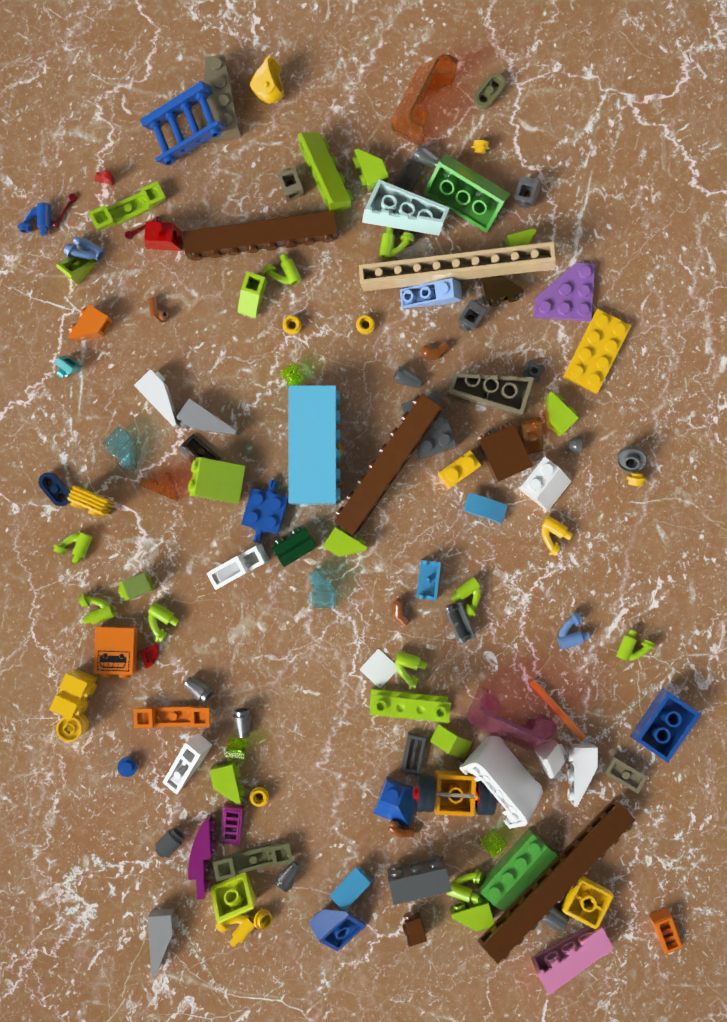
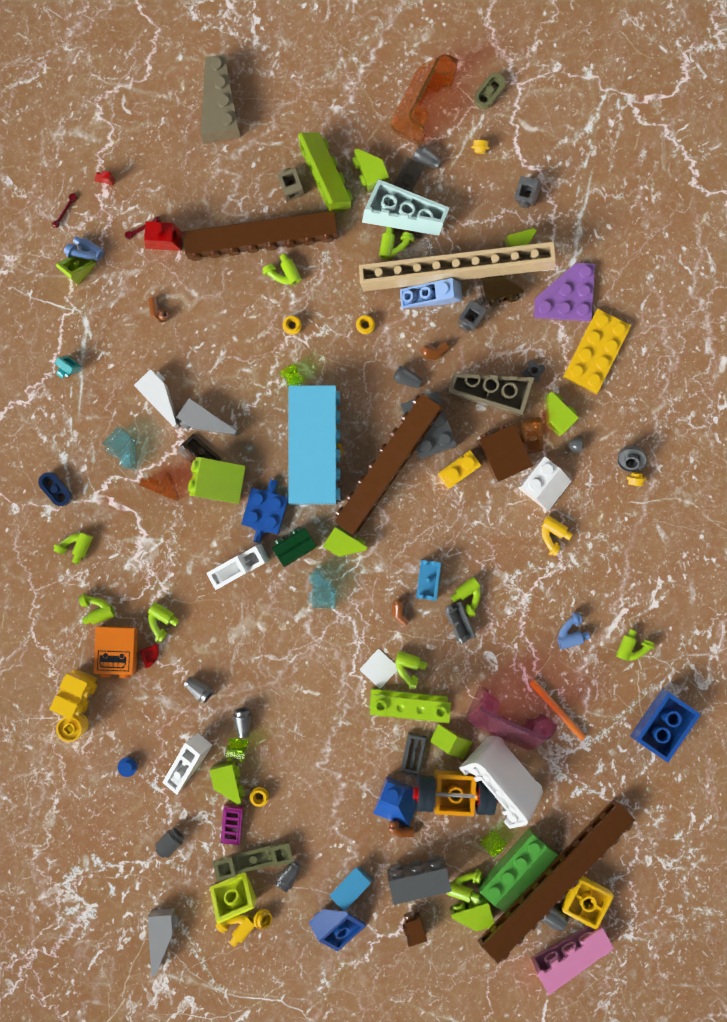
(43, 214): blue plant -> none
(86, 499): yellow brick -> none
(90, 325): orange slope -> none
(129, 208): lime slope -> none
(135, 586): lime slope -> none
(171, 110): blue fence -> none
(171, 716): orange slope -> none
(202, 849): magenta slope -> none
(251, 294): lime slope -> none
(267, 81): yellow helmet -> none
(466, 193): bright green slope -> none
(485, 507): dark azure slope -> none
(551, 757): white slope -> none
(583, 765): white slope -> none
(625, 774): dark tan plate -> none
(660, 919): orange slope -> none

